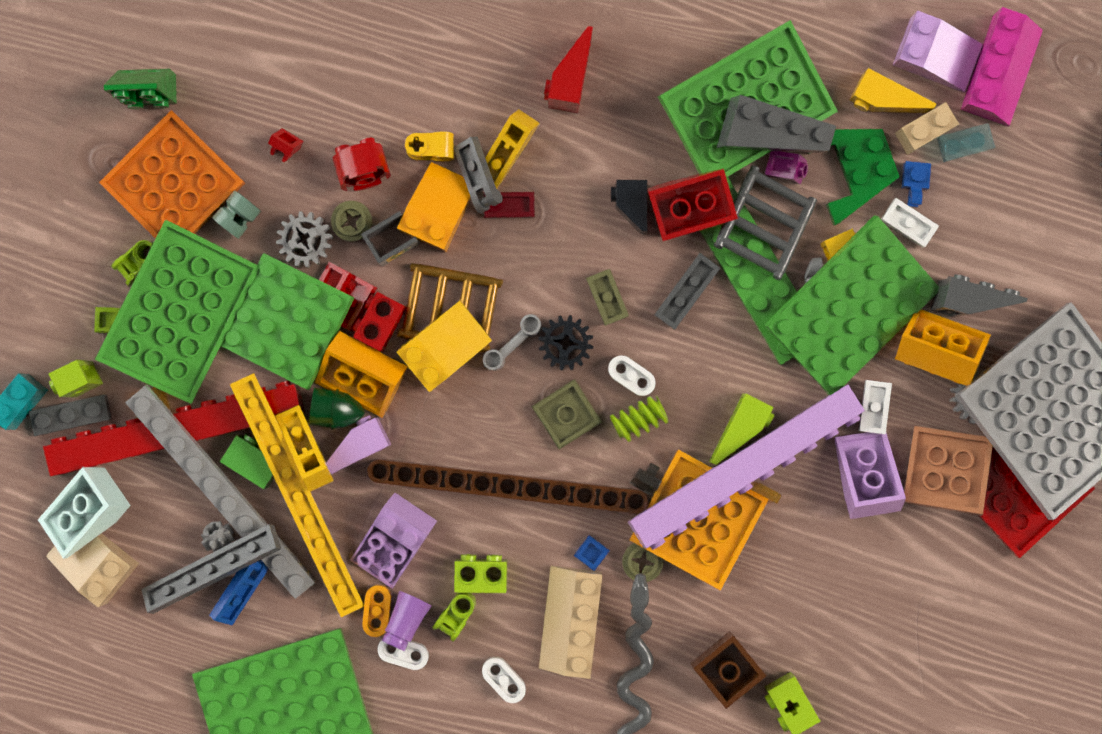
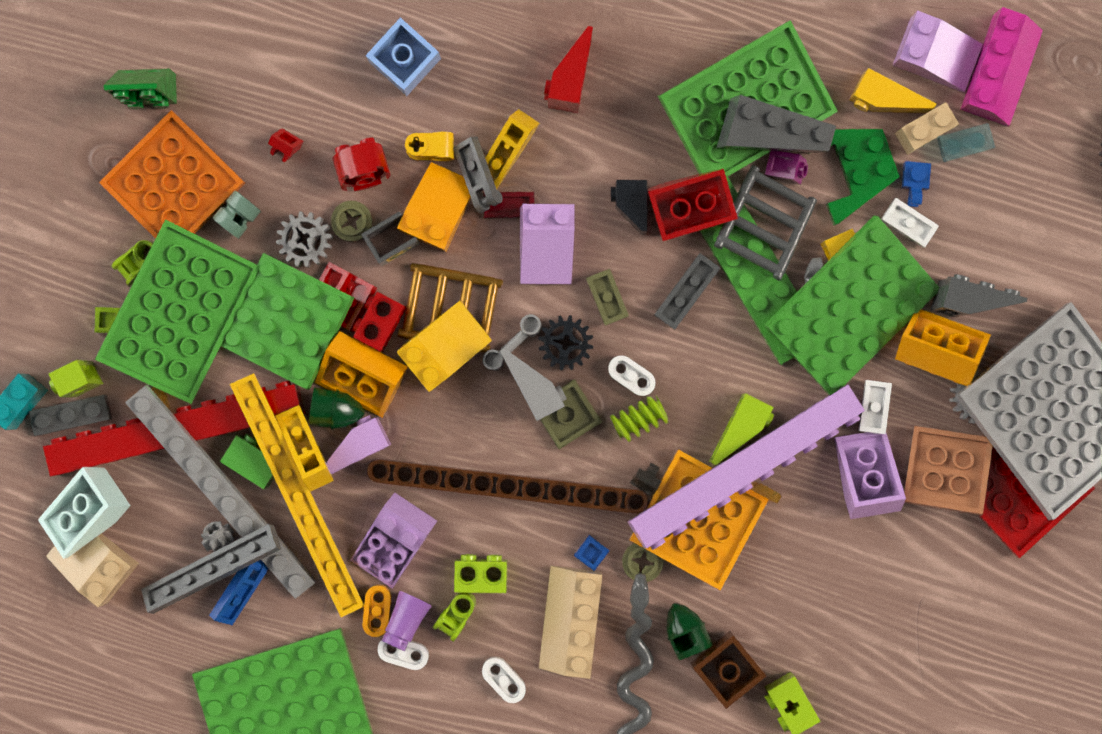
(403, 56): none -> light blue brick
(537, 390): none -> light grey slope
(546, 243): none -> lavender slope
(686, 632): none -> dark green helmet

